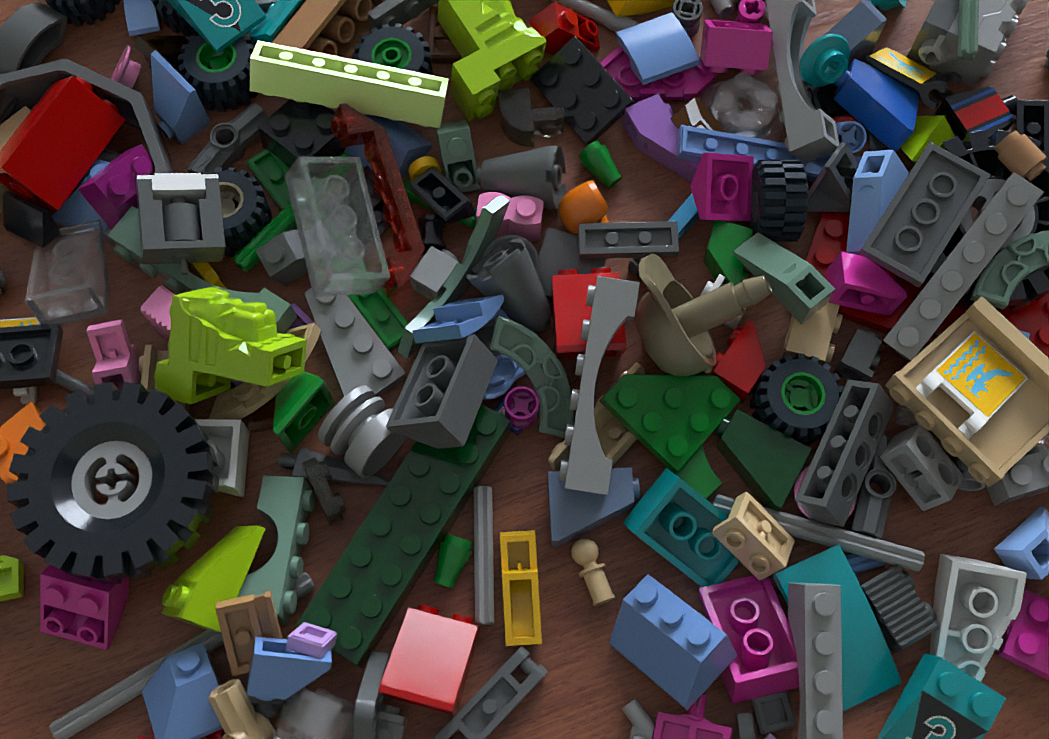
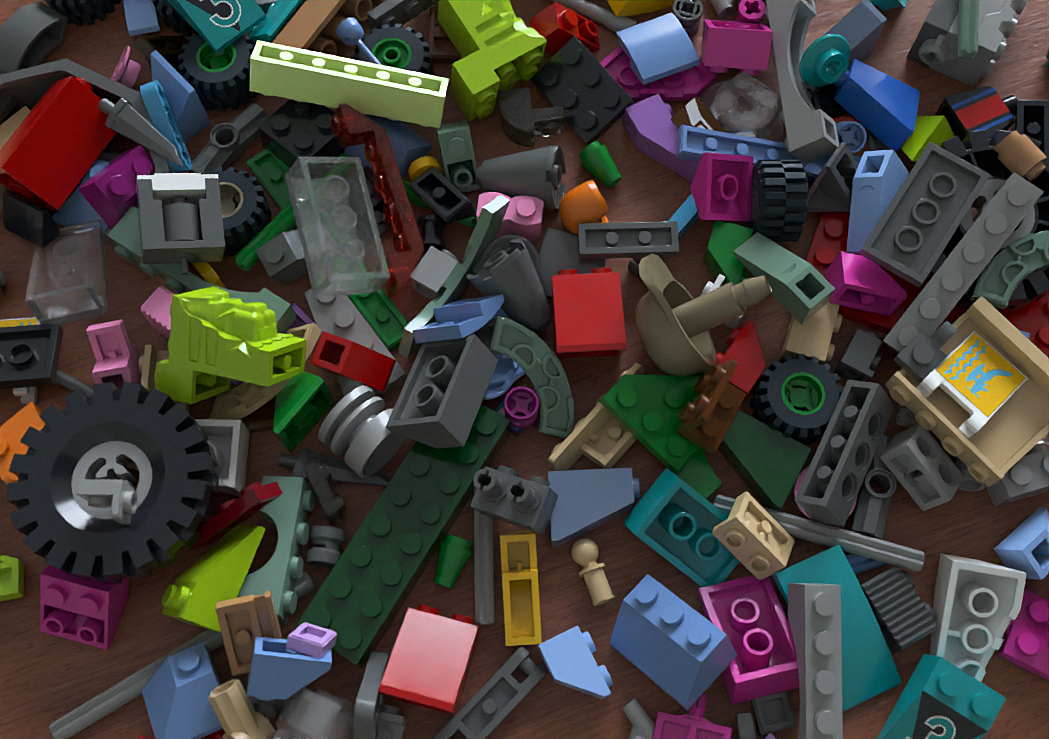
(109, 494): none -> light grey bracket
(131, 124): none -> dark grey bar
(165, 122): none -> dark azure beam
(236, 512): none -> dark red plate
(325, 546): none -> dark grey wheel
(351, 34): none -> medium blue hinge
(352, 361): none -> red slope
(514, 499): none -> dark grey brick
(573, 665): none -> light blue slope
(612, 305): light grey arch -> none
(712, 409): none -> reddish brown bracket
(913, 74): flag -> none
(924, 354): none -> dark grey plate

